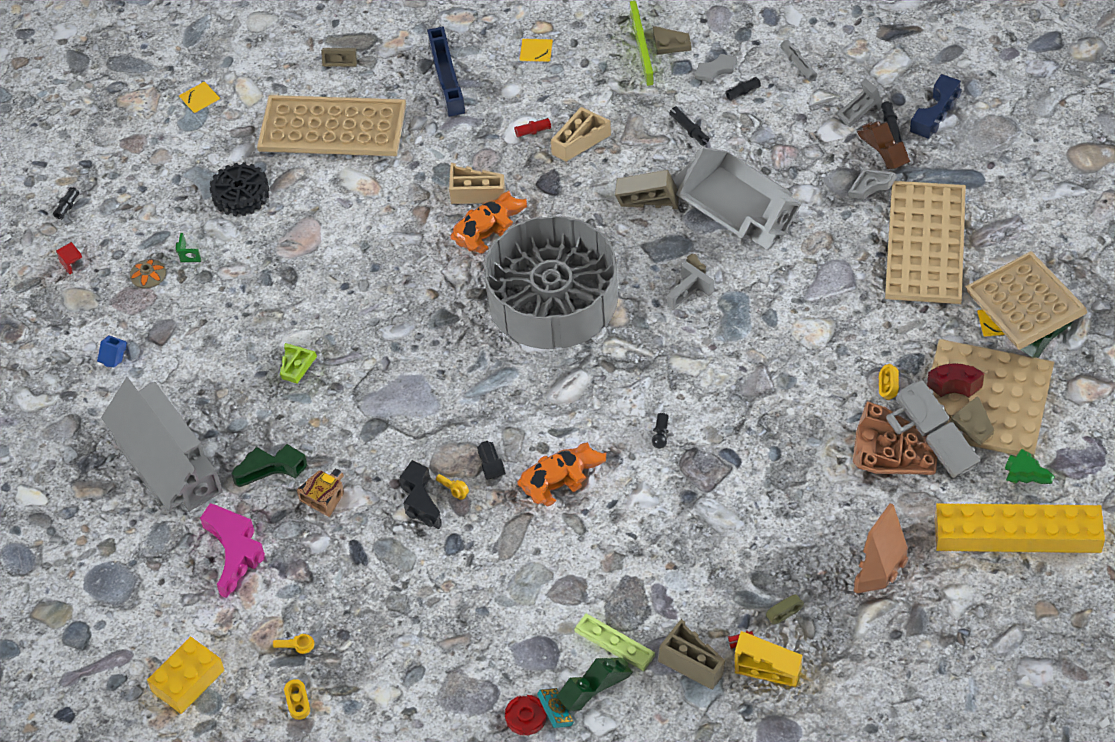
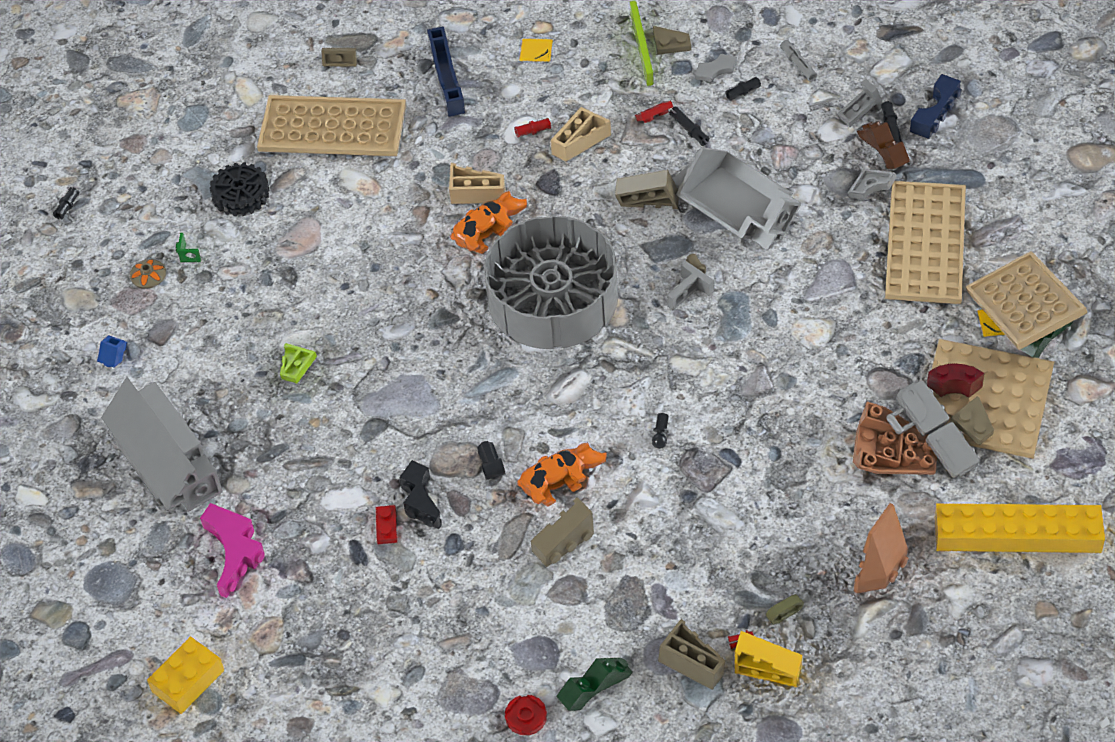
(67, 255): red panel -> none
(199, 97): yellow sticker -> none
(260, 464): dark green arch -> none
(298, 700): yellow plate -> none
(302, 643): yellow plate -> none
(322, 491): torso -> none
(386, 524): none -> red plate
(458, 488): yellow plate -> none
(554, 708): tile -> none
(565, 534): none -> dark tan wedge
(614, 642): yellowish green tile -> none
(661, 109): none -> red plate
(888, 381): yellow plate -> none
(1027, 469): green rock -> none

